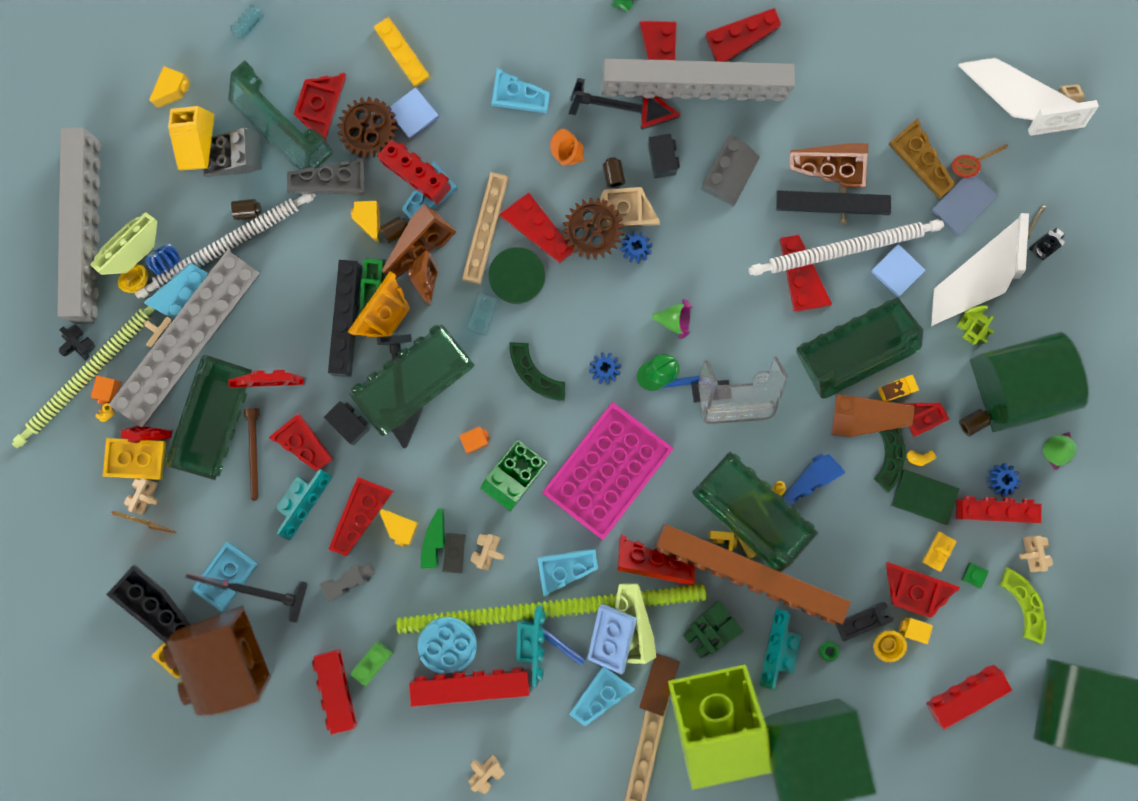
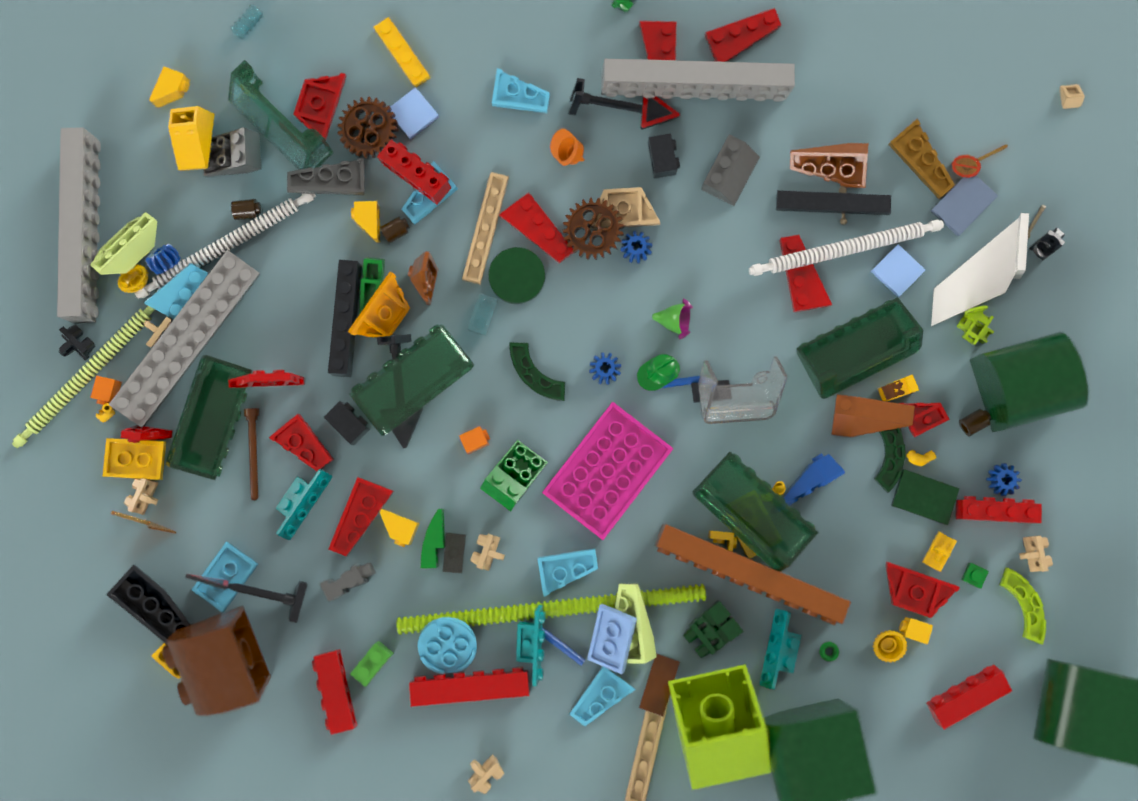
(423, 233): dark orange wedge -> none
(613, 172): dark brown brick -> none
(643, 561): red wing -> none
(863, 622): black plate -> none
(1029, 98): white piece -> none
(1059, 450): bright green hat -> none

